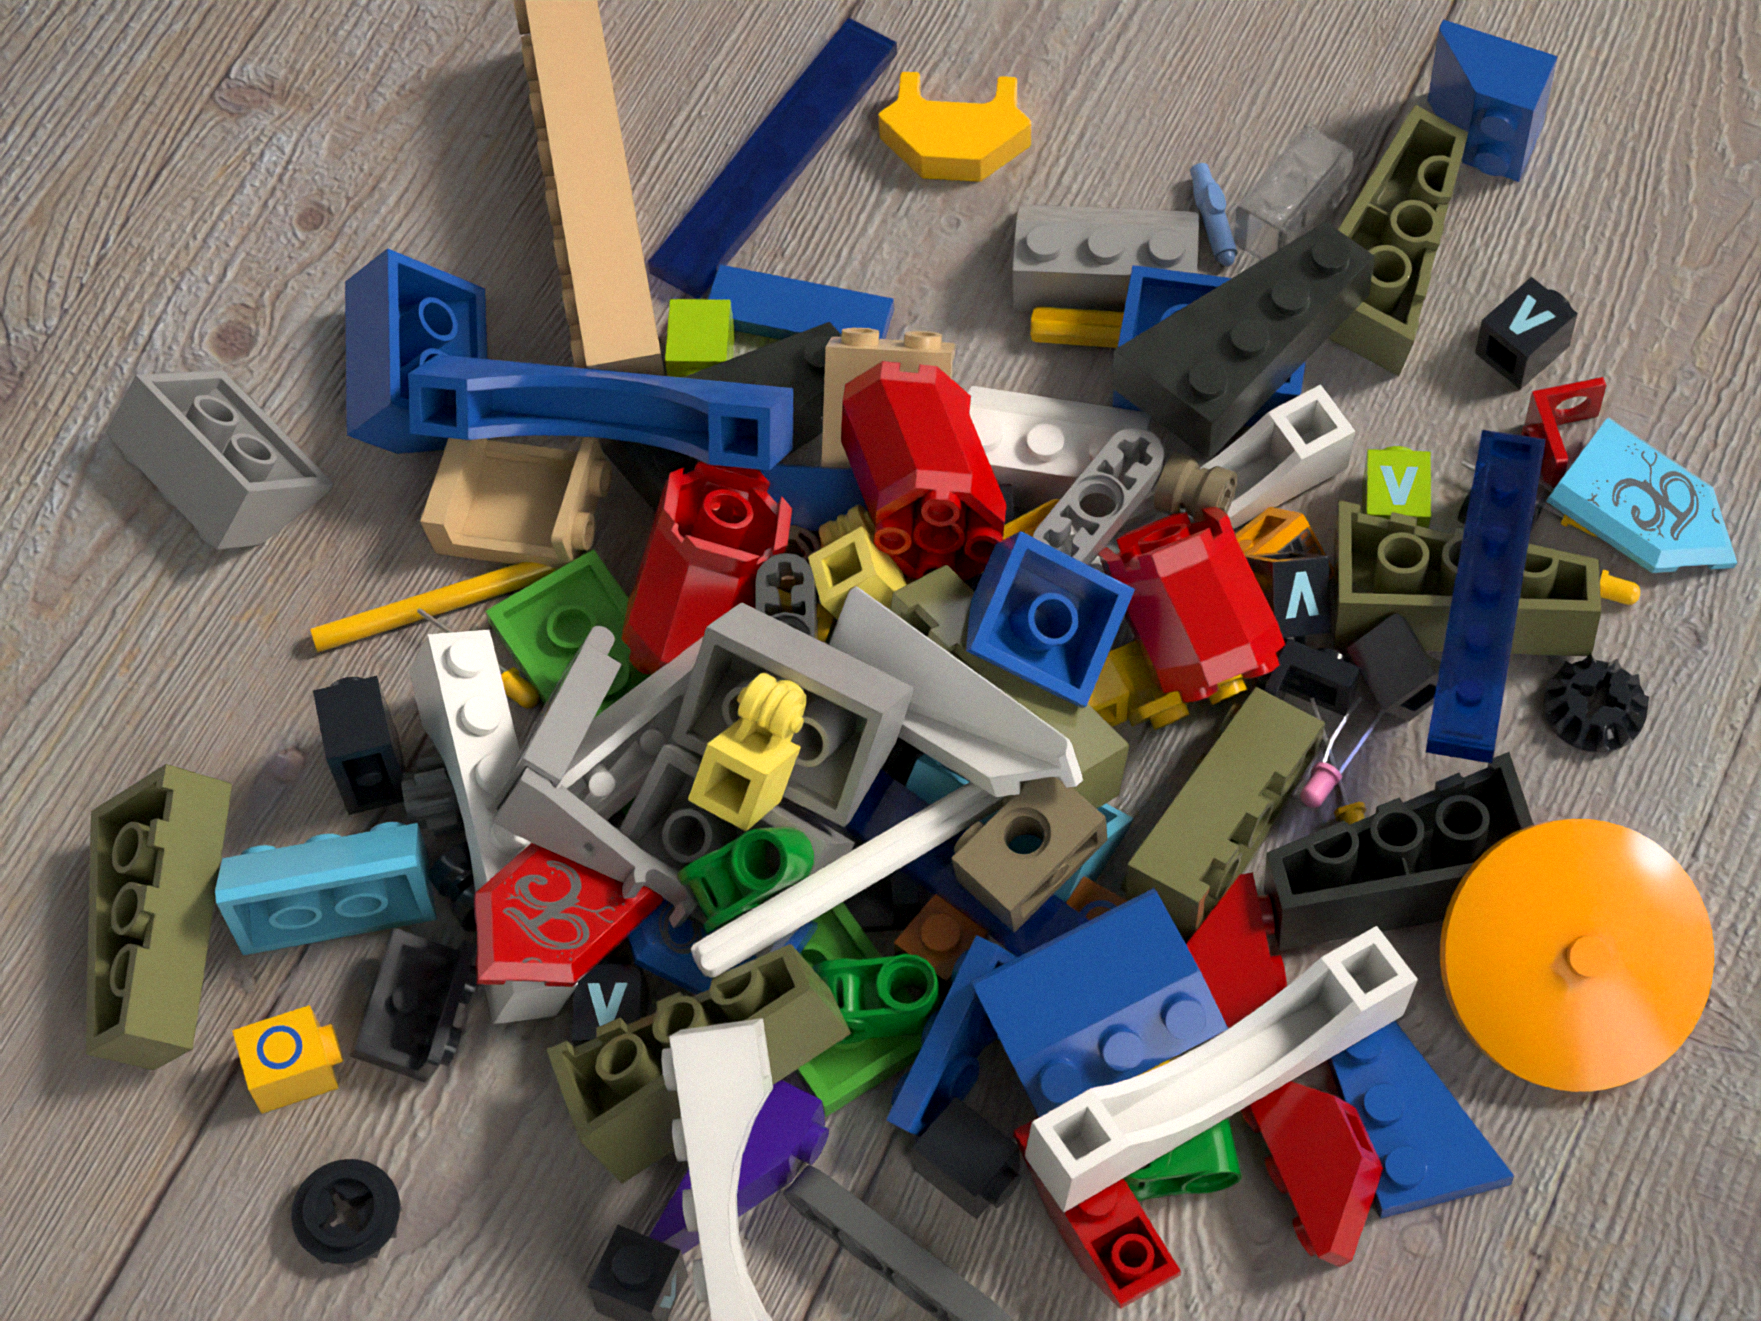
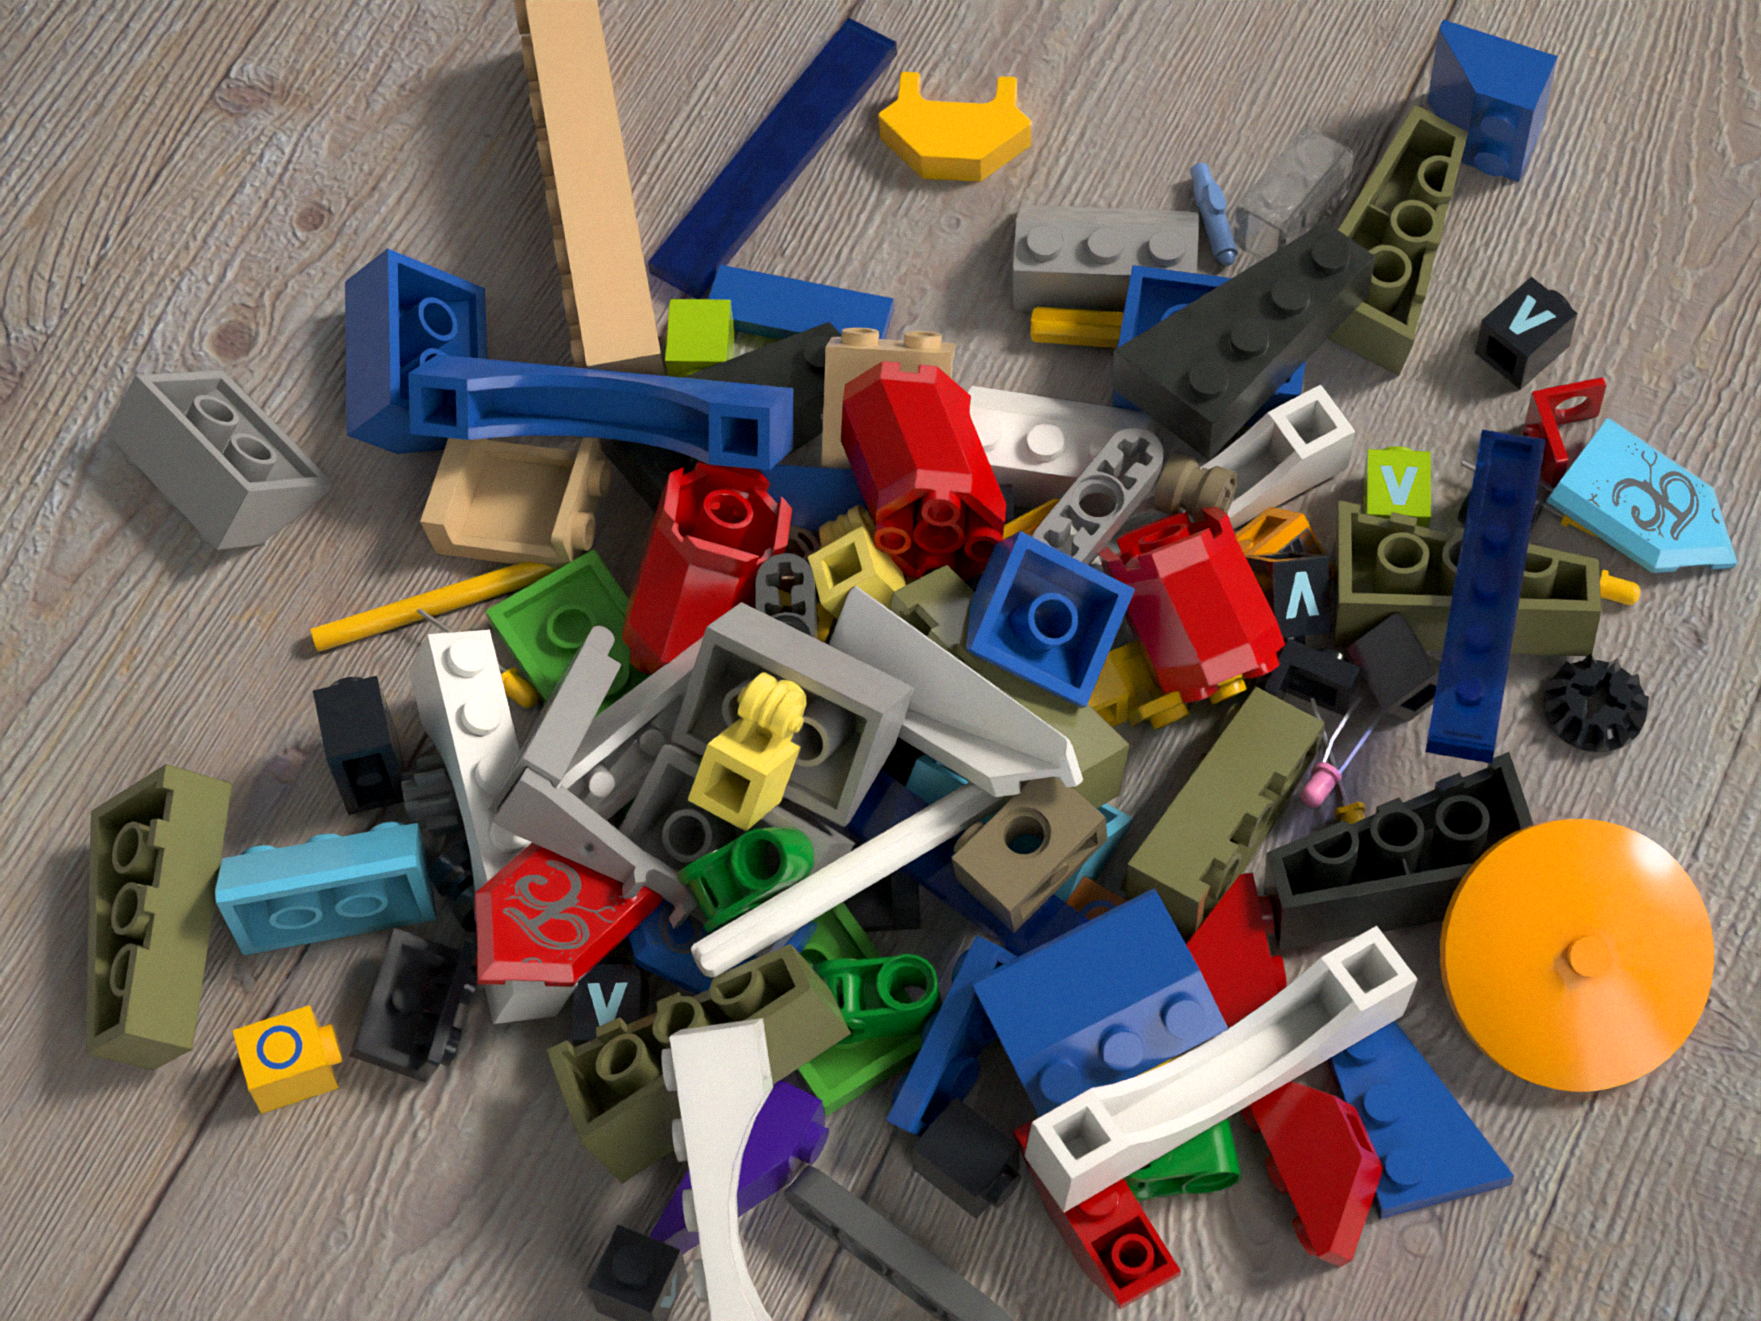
(357, 1184): black gear -> none
(940, 937): dark orange brick -> none

